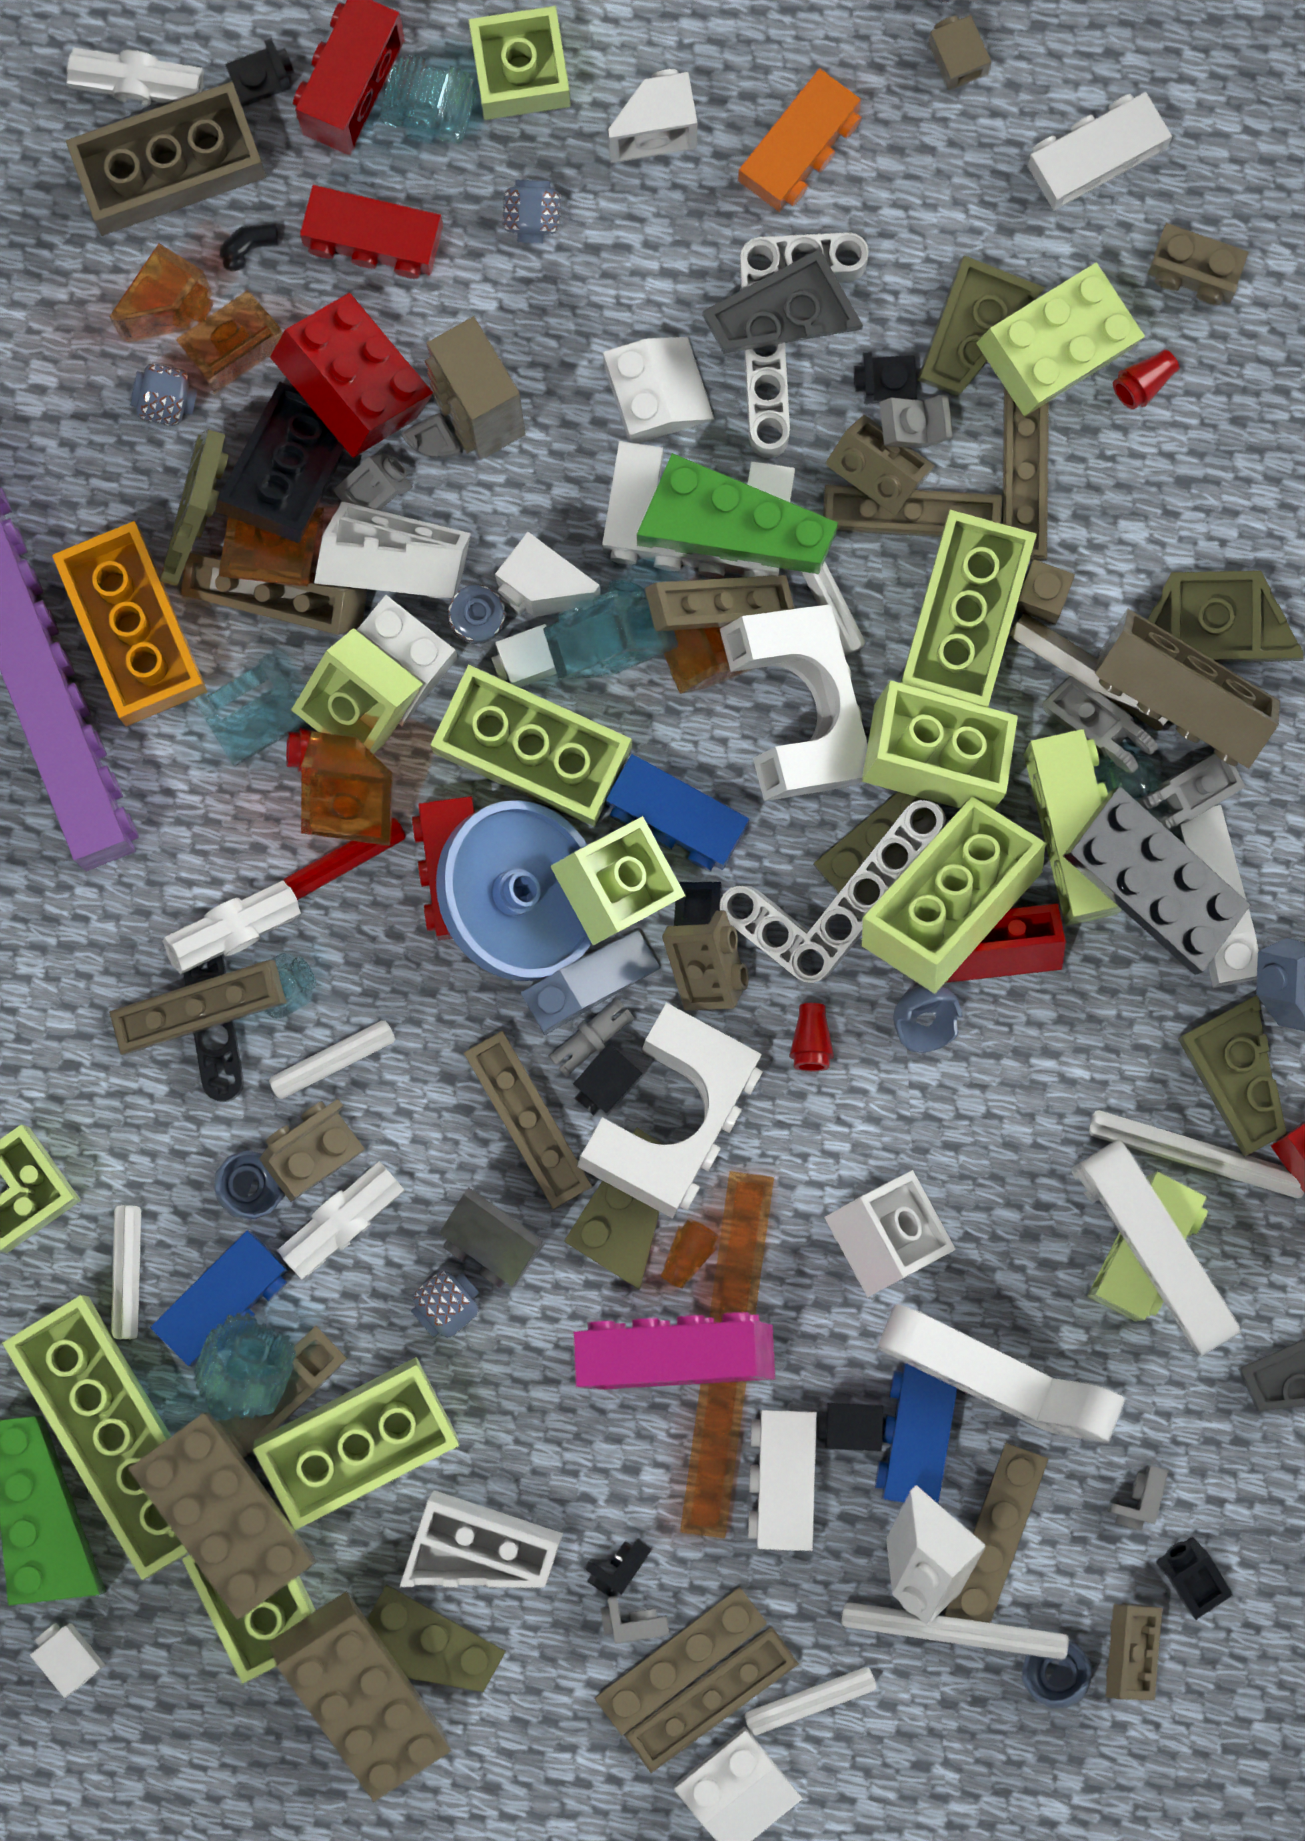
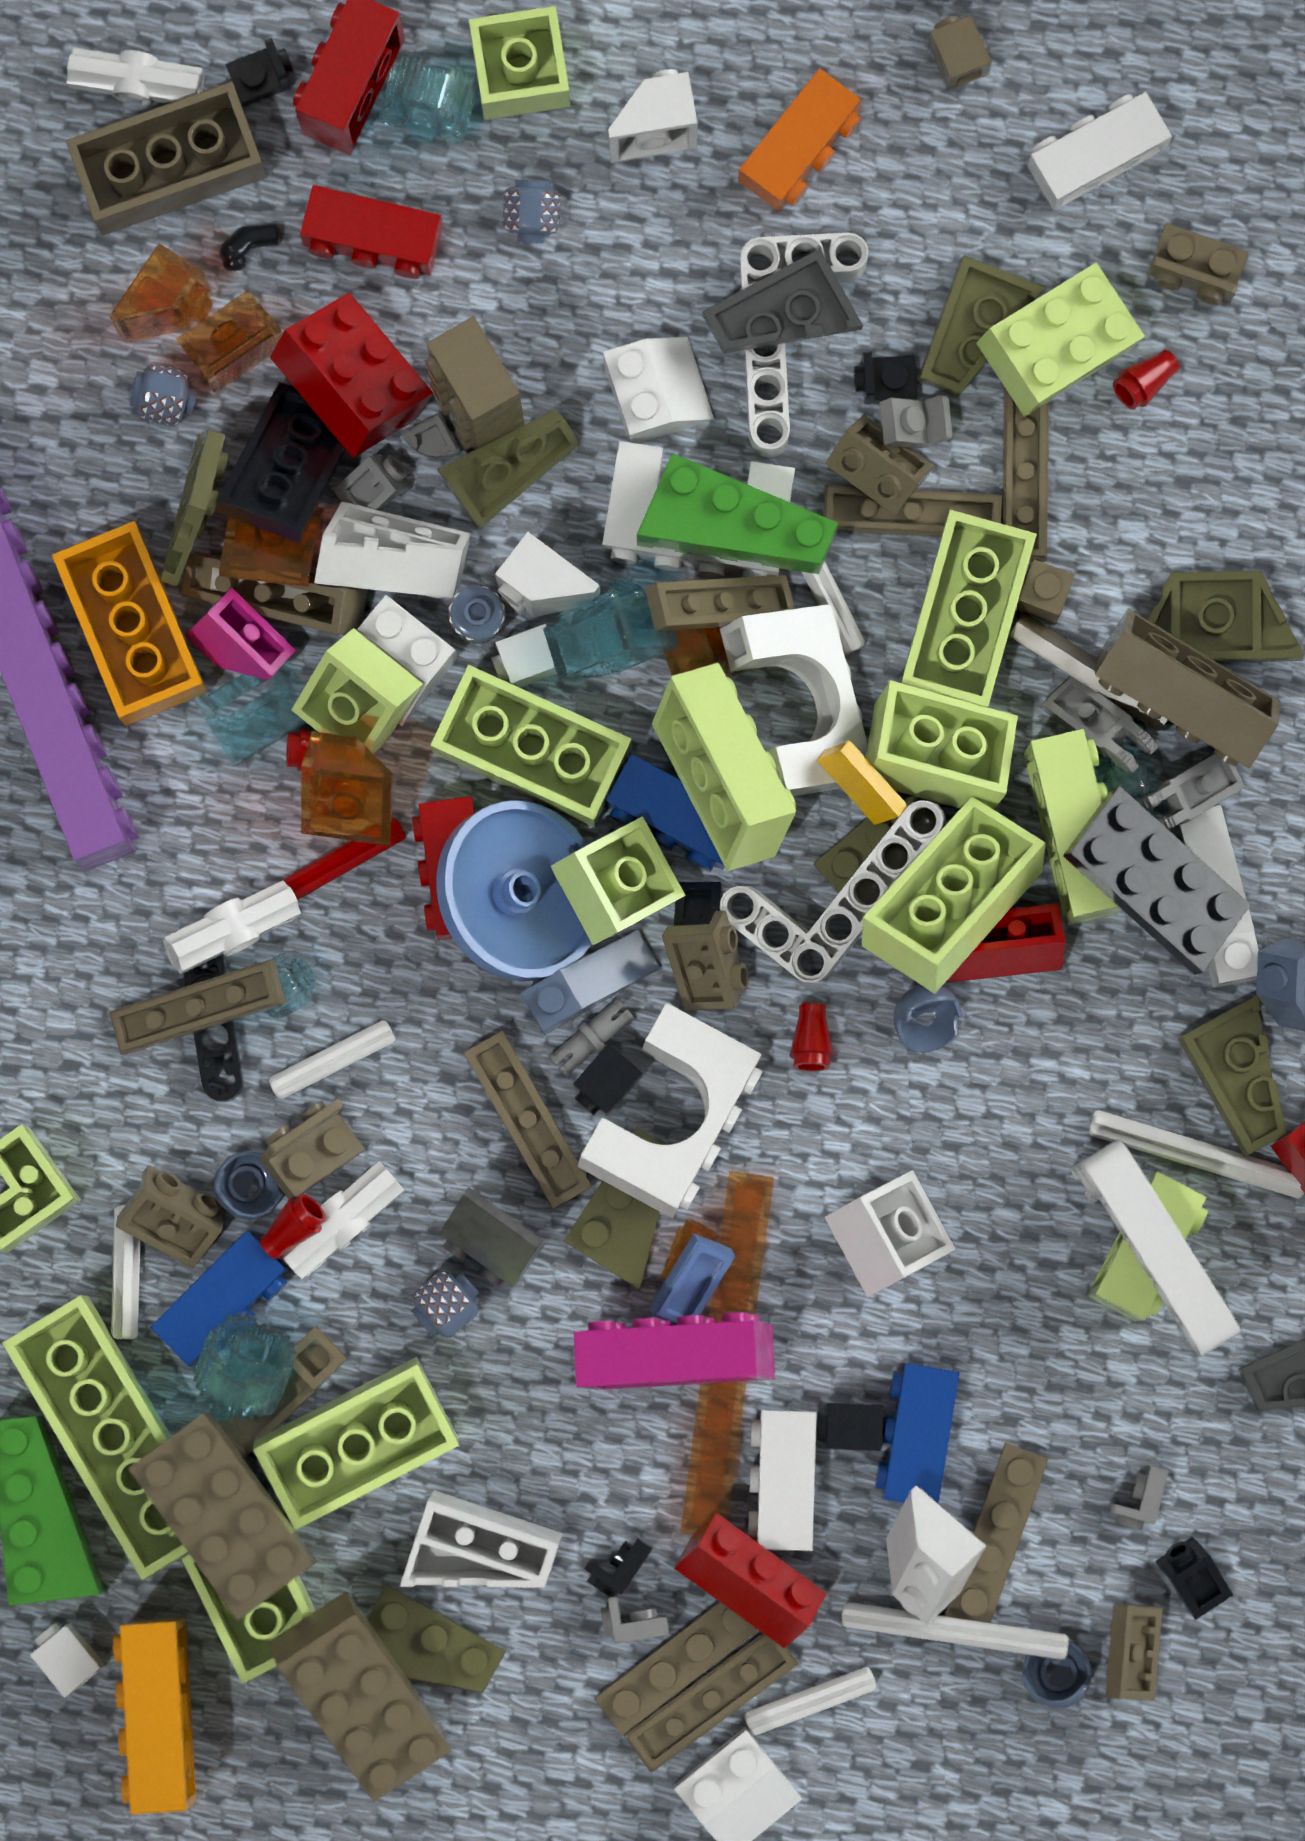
(156, 1715): none -> light orange brick
(172, 1217): none -> dark tan bracket
(239, 638): none -> dark pink slope
(295, 1223): none -> red cone
(506, 467): none -> olive wing
(692, 1279): none -> medium blue tile
(724, 766): none -> yellowish green brick
(750, 1580): none -> red brick
(862, 782): none -> yellow tile
(999, 1380): white beam -> none

